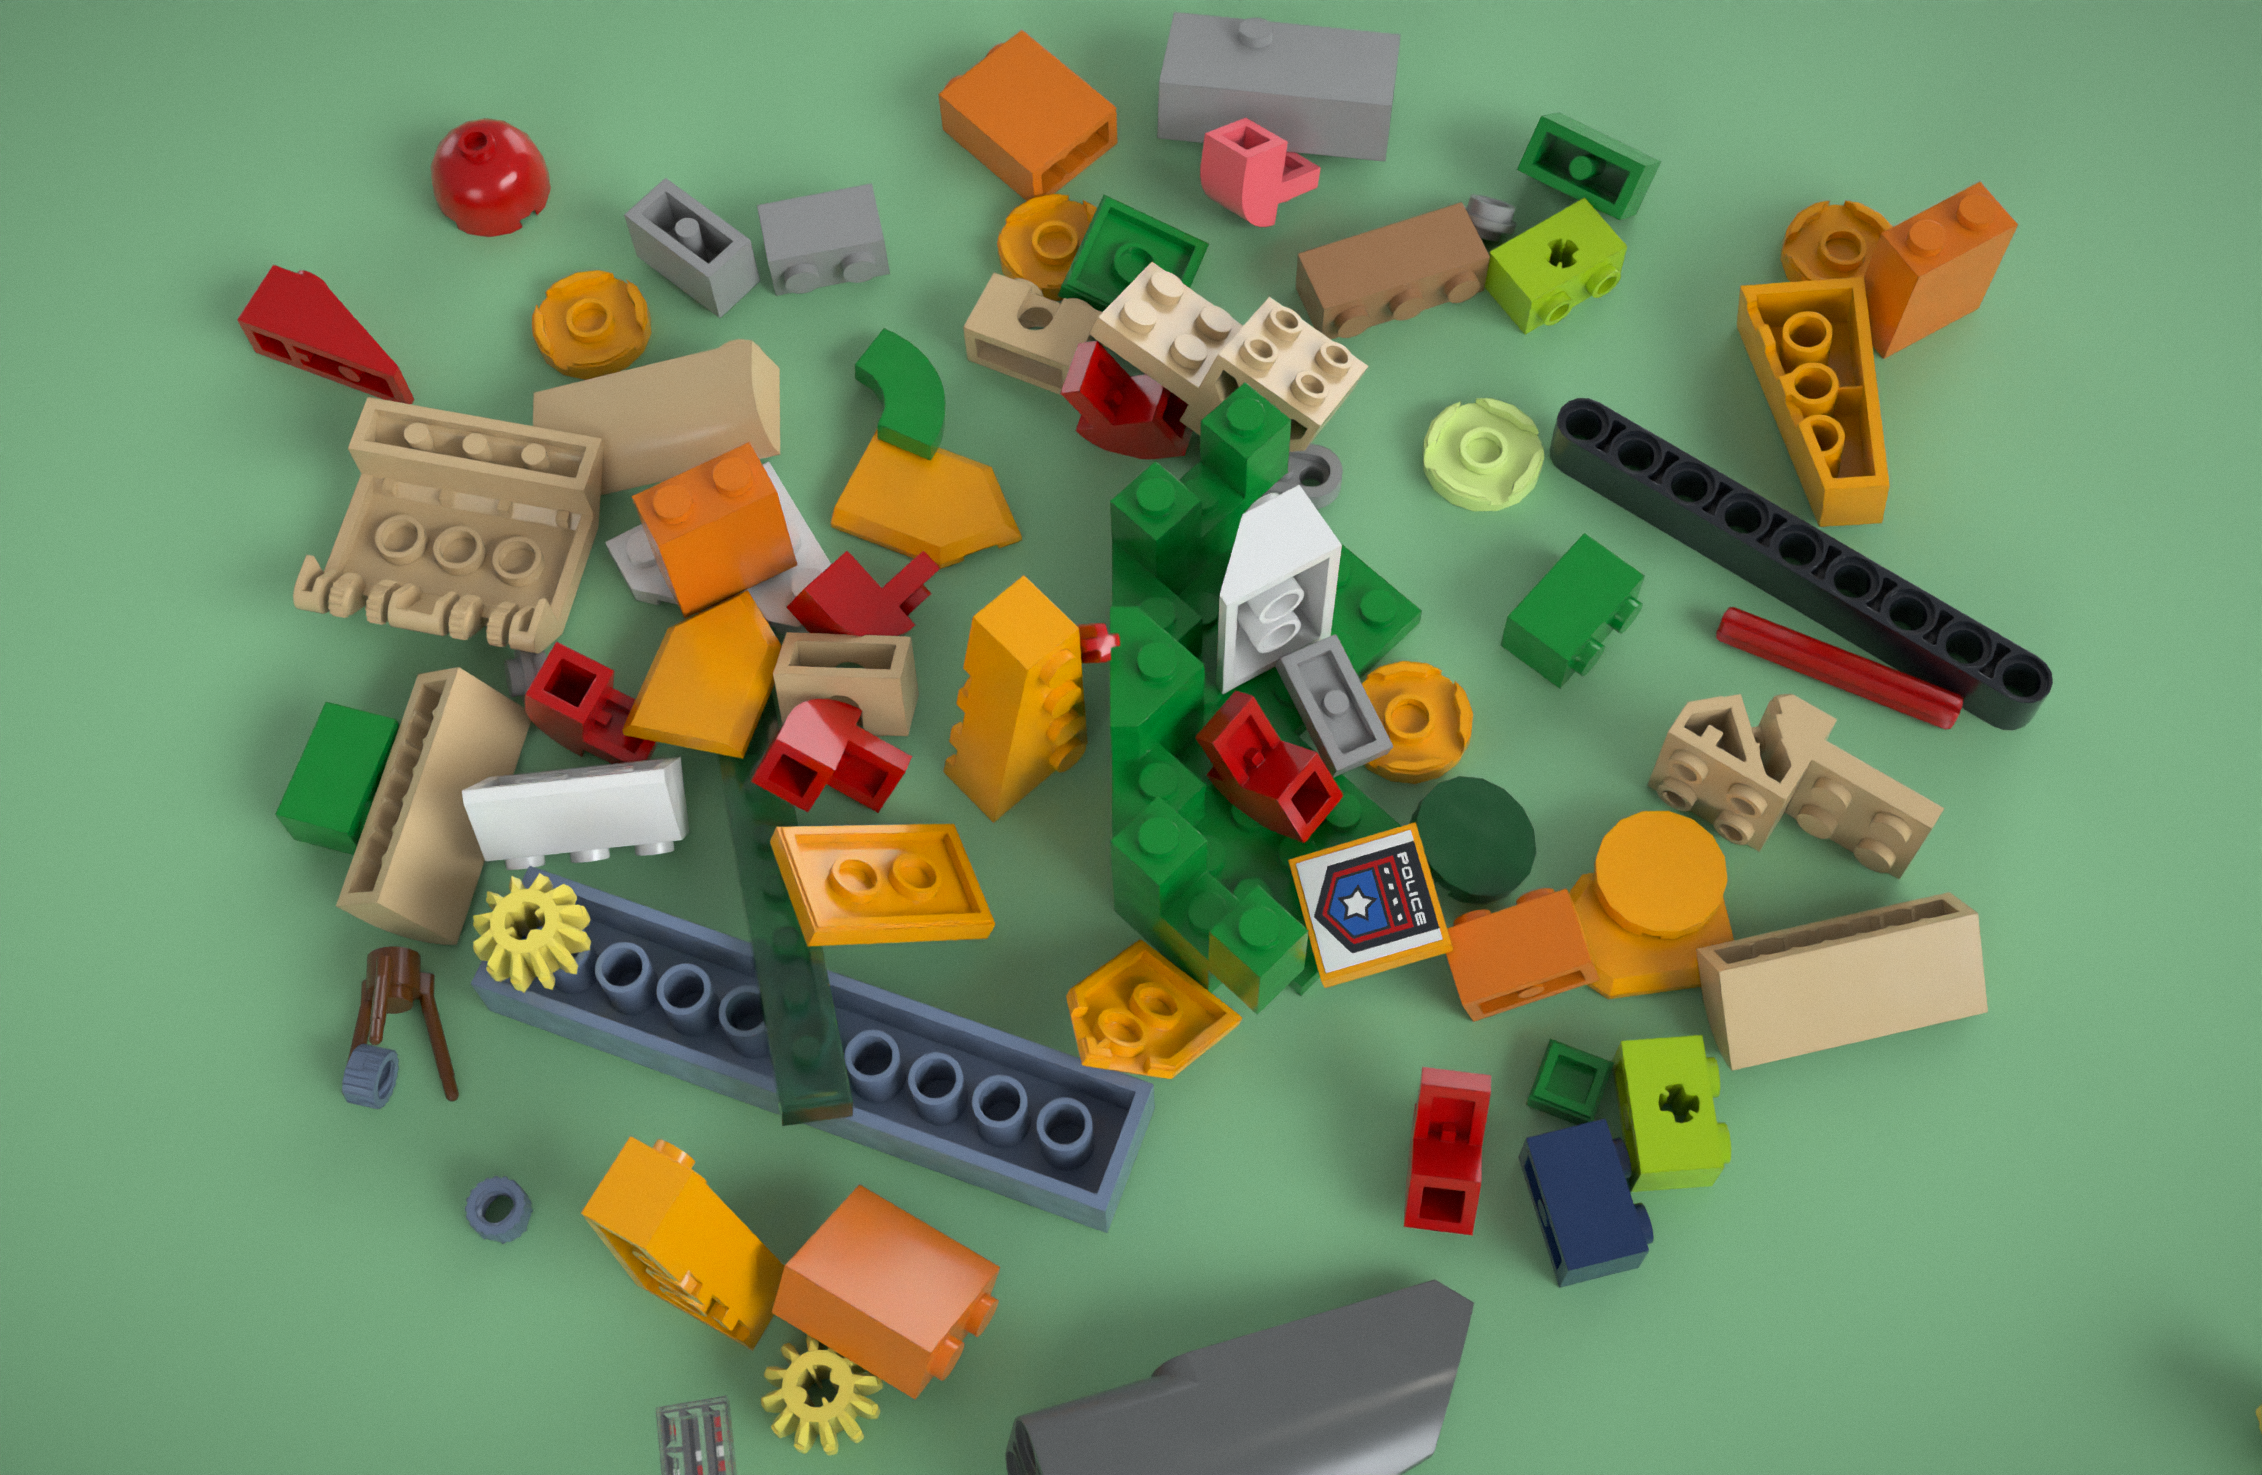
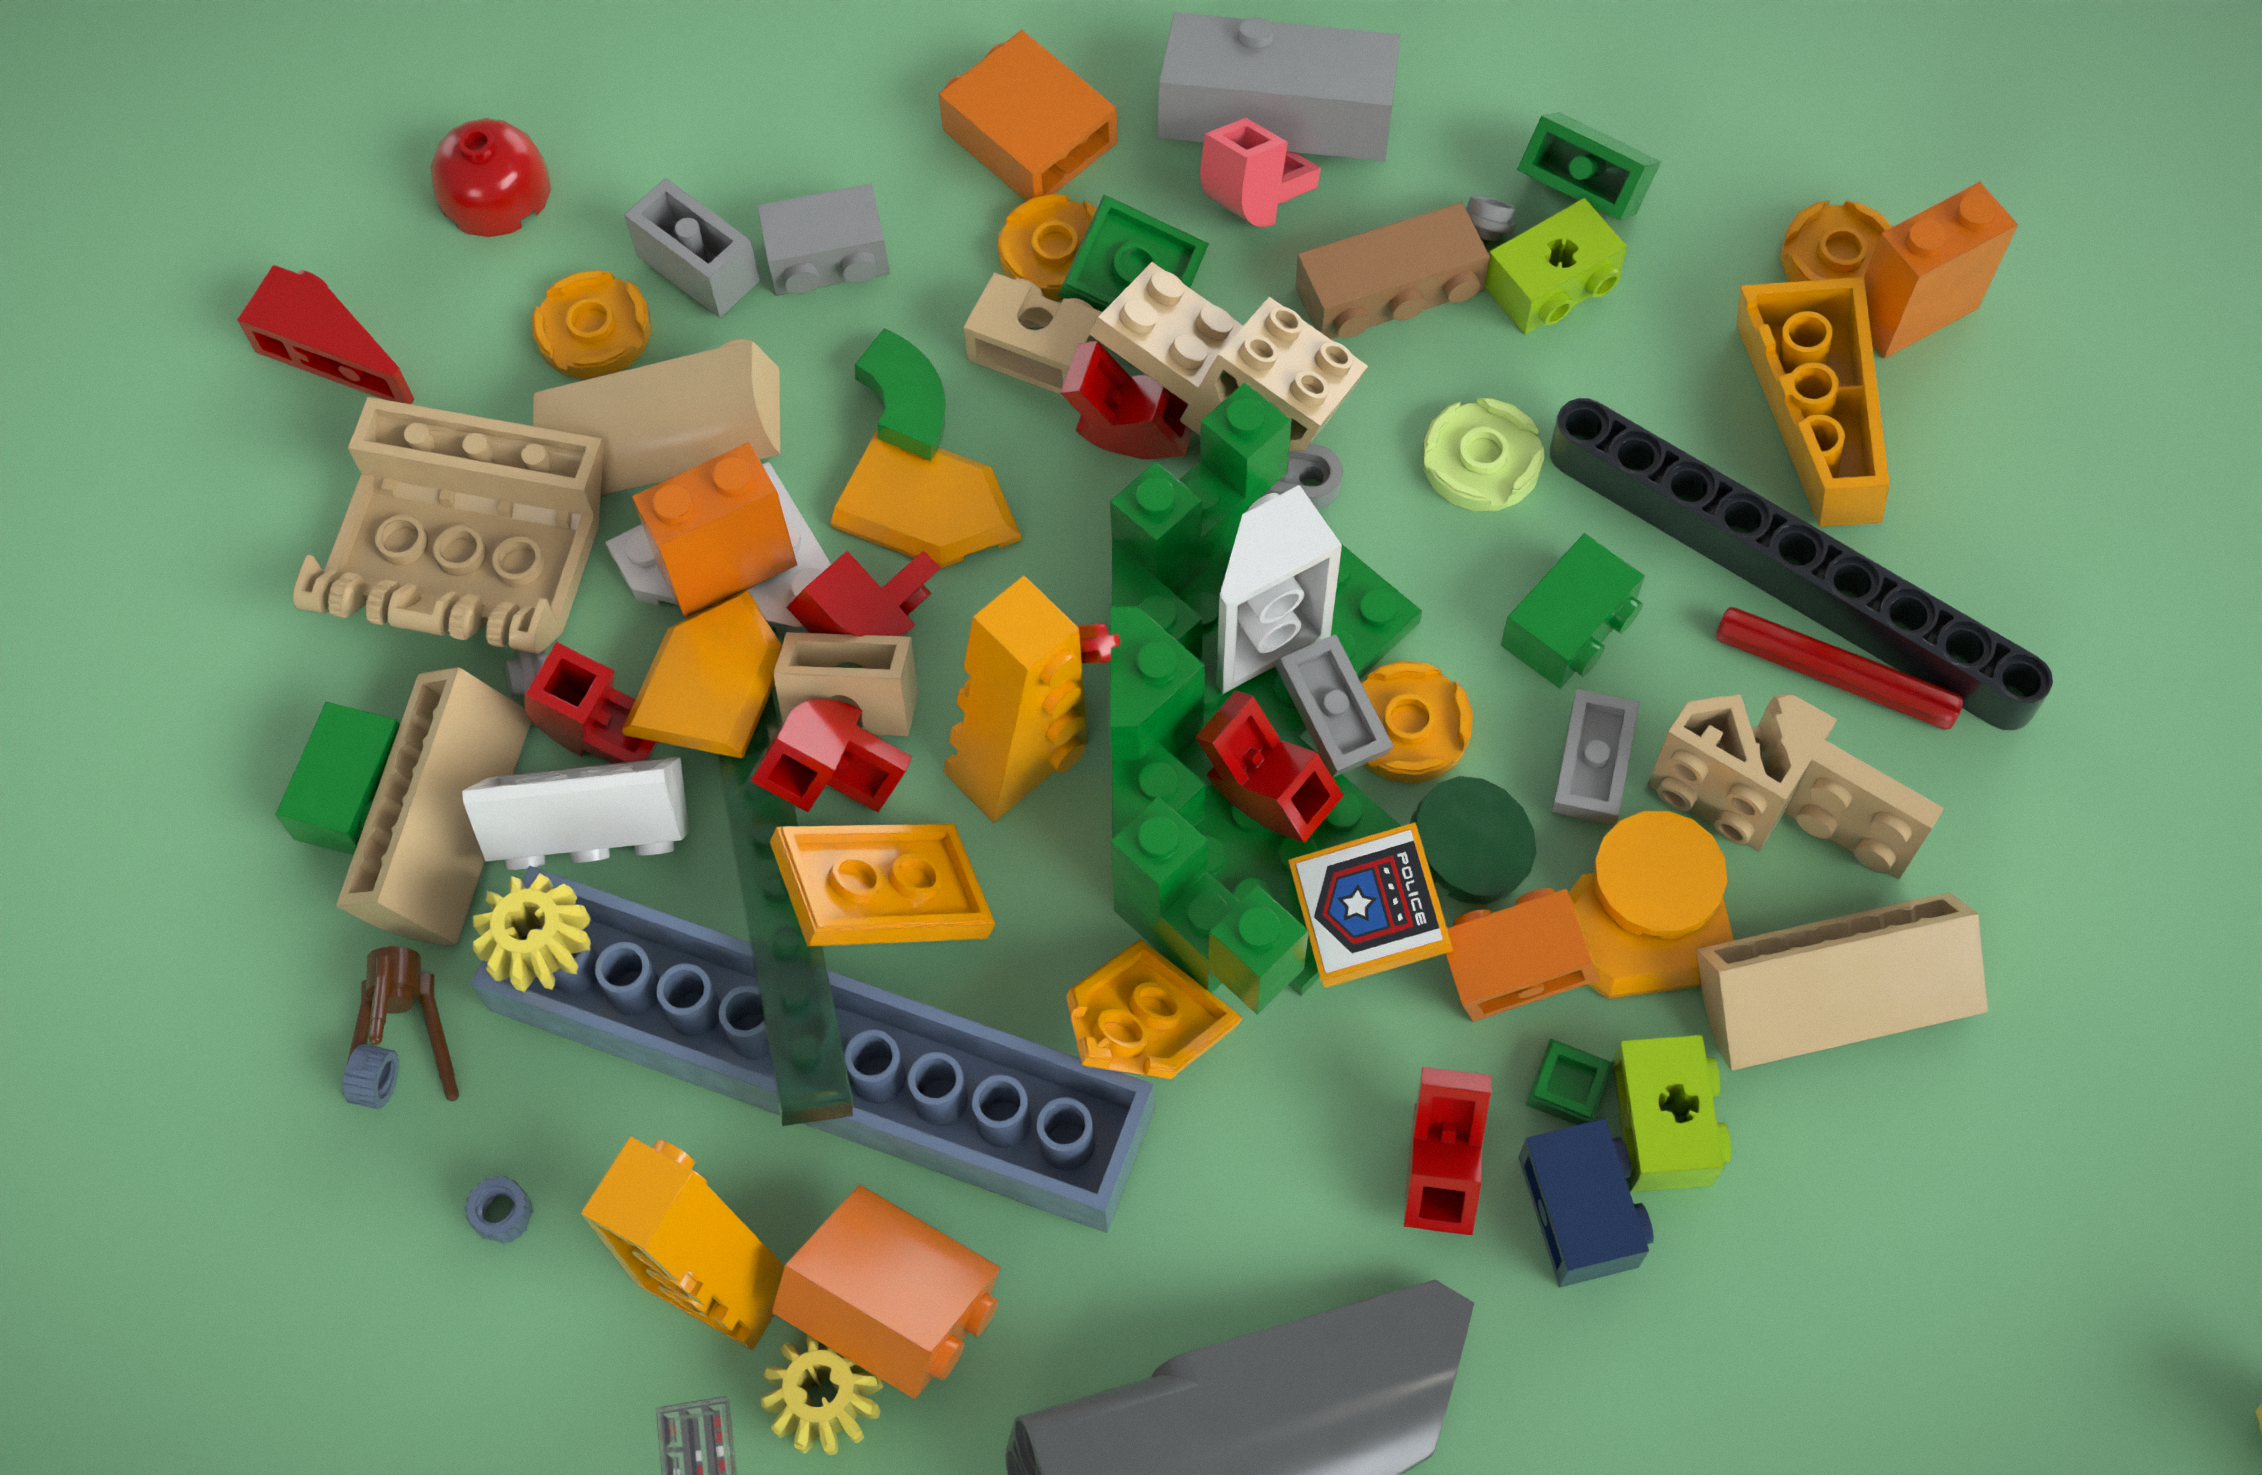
(1595, 757): none -> light grey plate

